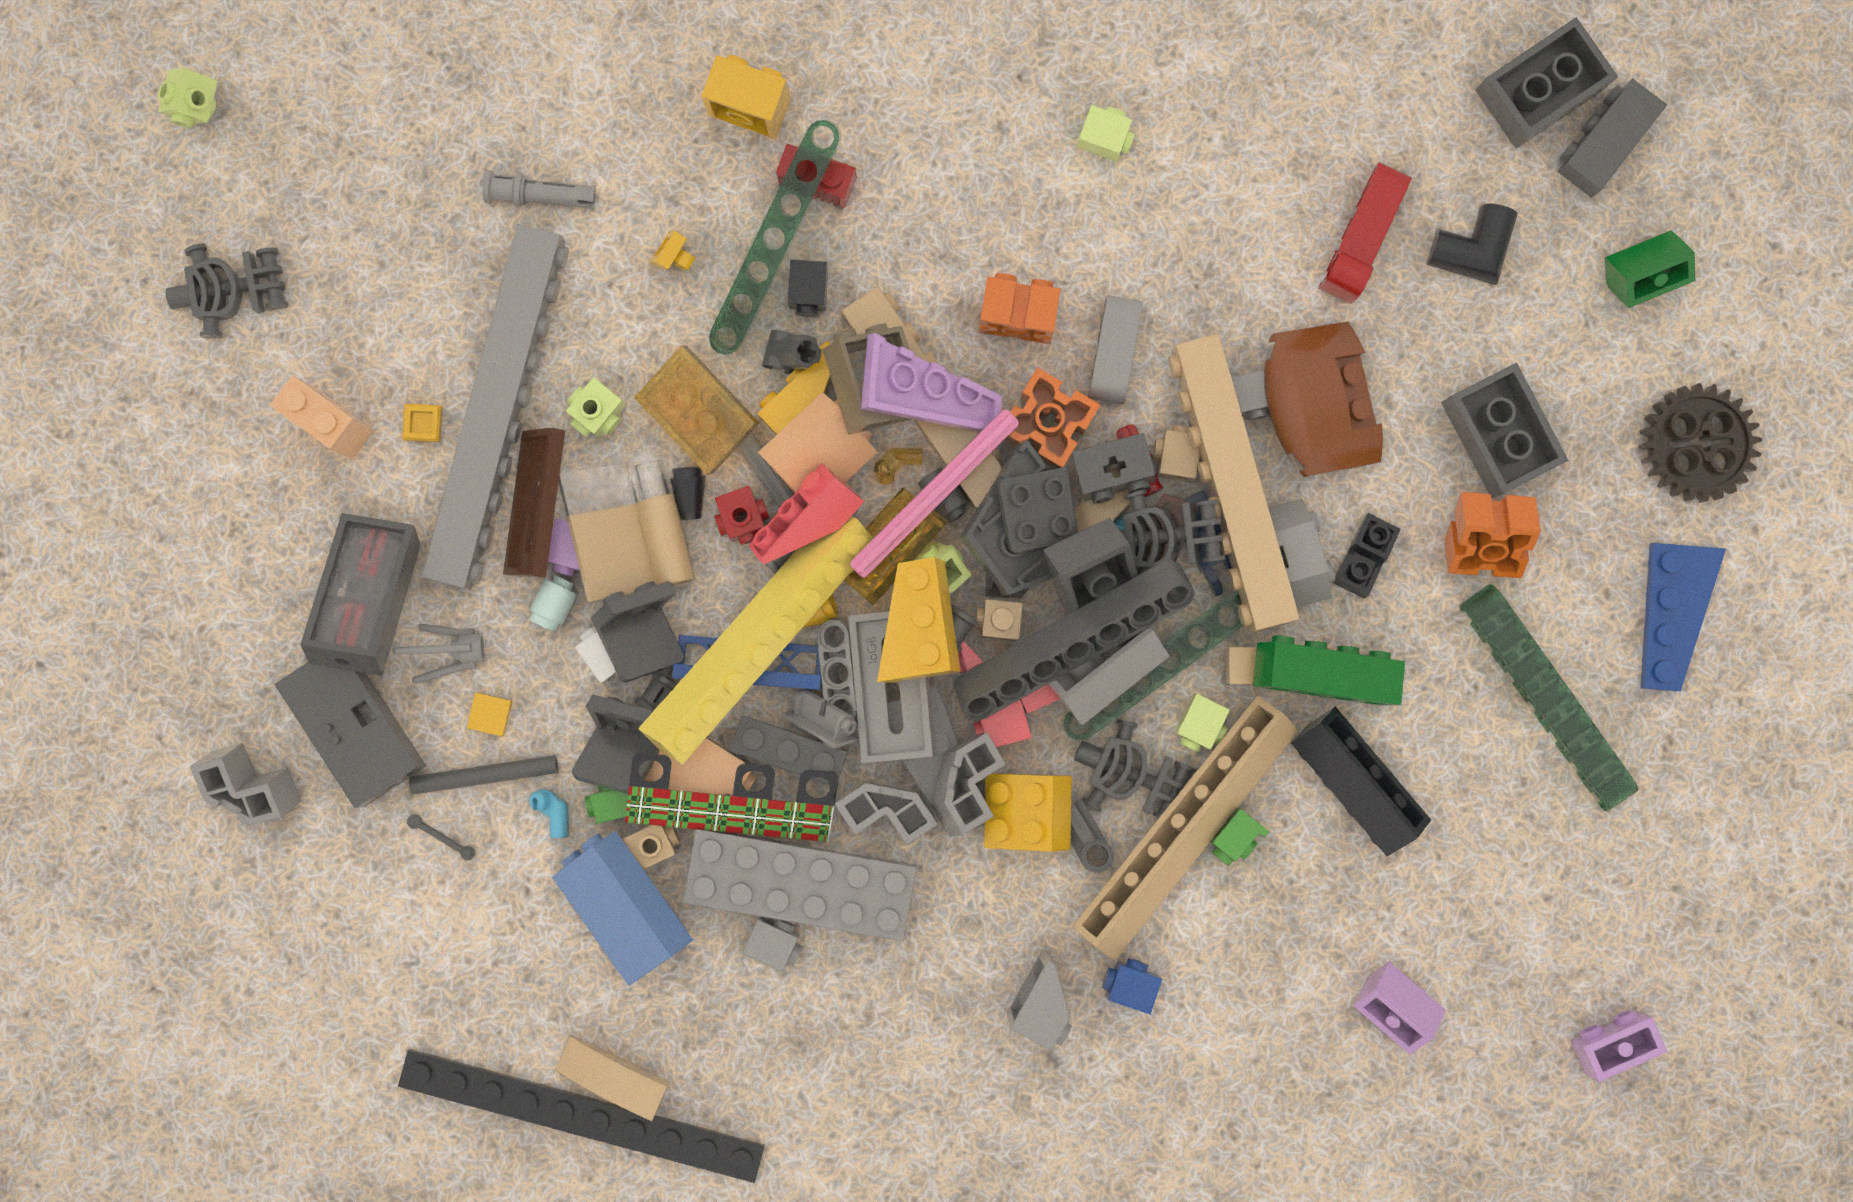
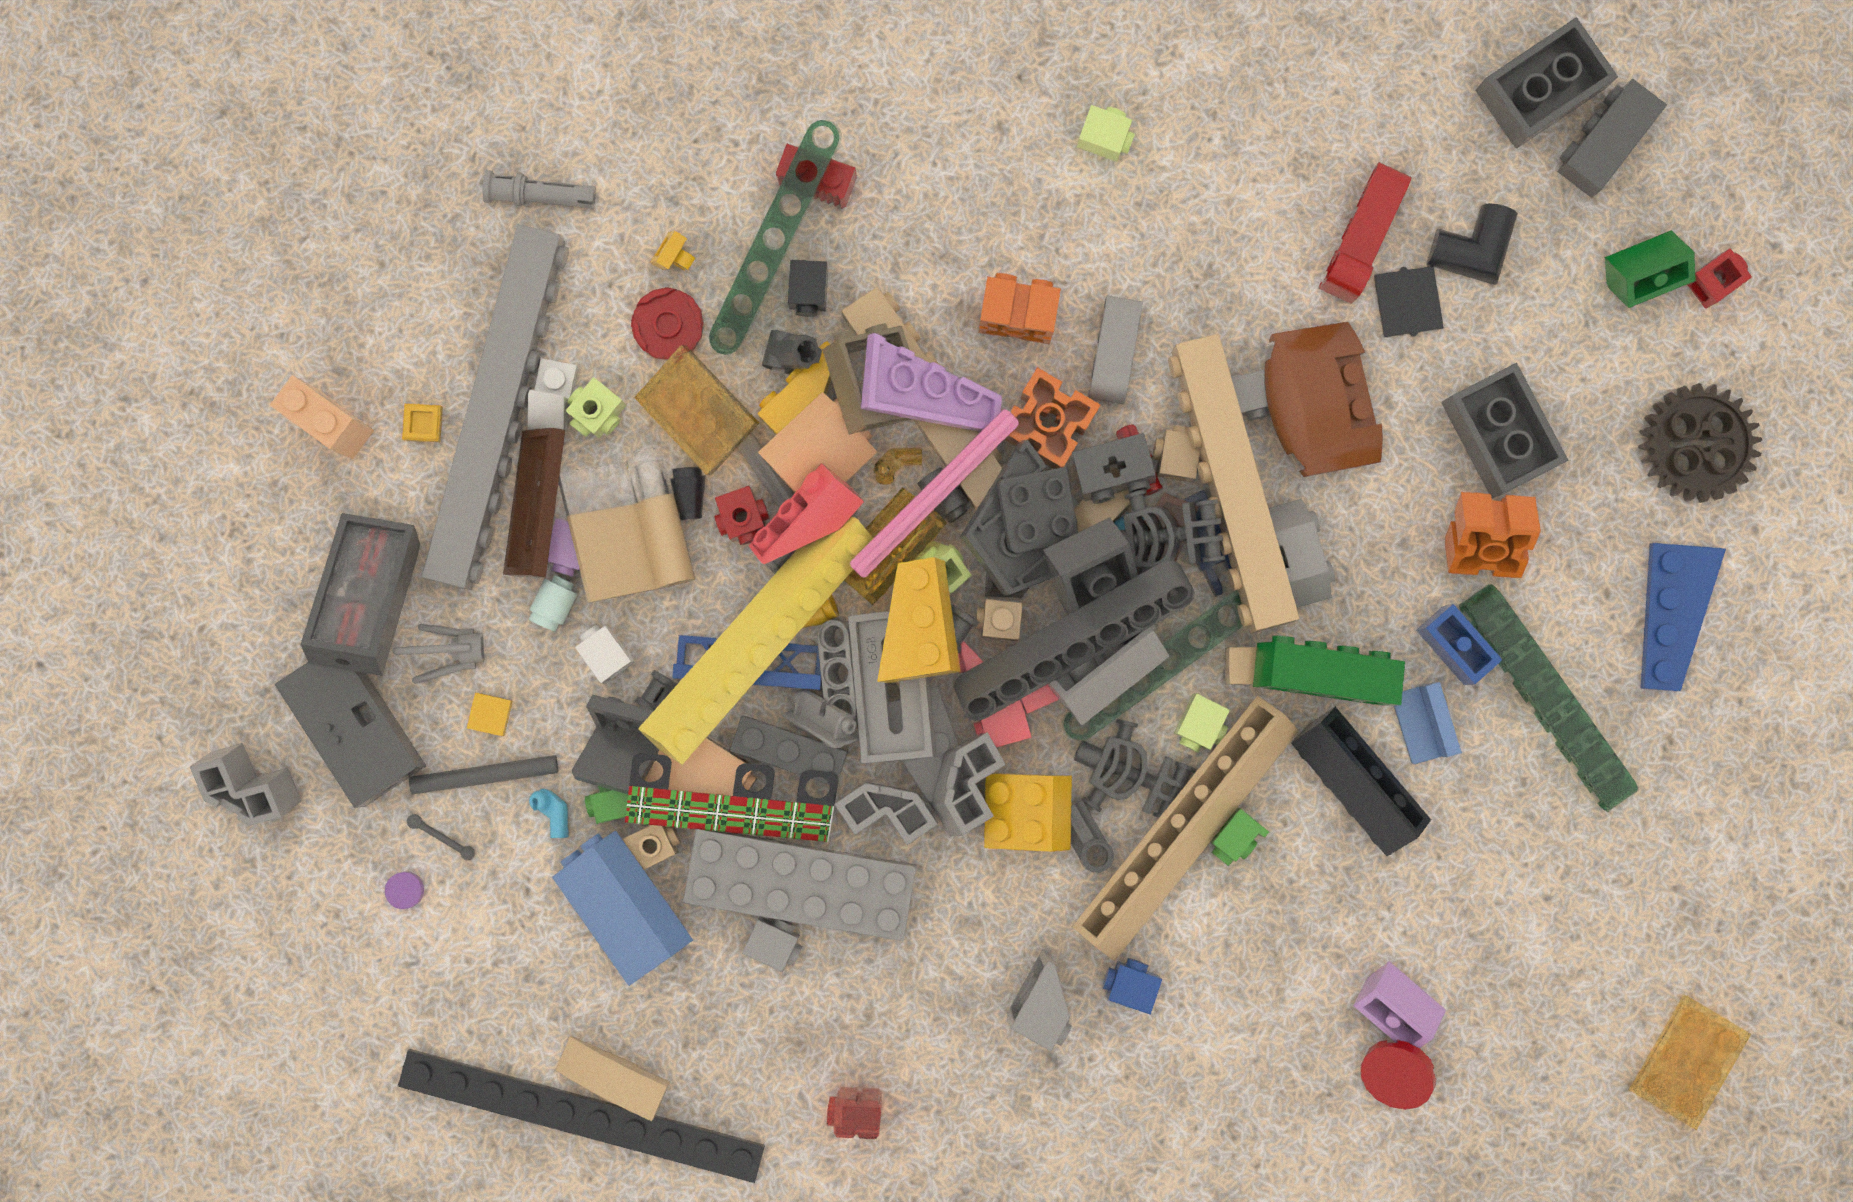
(187, 97): yellowish green brick -> none
(200, 293): dark grey piece -> none
(404, 890): none -> medium lavender tile
(549, 399): none -> white slope
(638, 631): dark grey bracket -> none
(671, 331): none -> red tile
(746, 95): yellow brick -> none
(855, 1112): none -> clear red brick
(1366, 555): black slope -> none
(1398, 1074): none -> red tile
(1408, 301): none -> black piece
(1427, 724): none -> medium blue panel
(1459, 644): none -> blue brick
(1618, 1045): lavender brick -> none
(1690, 1062): none -> clear yellow plate
(1733, 272): none -> red brick

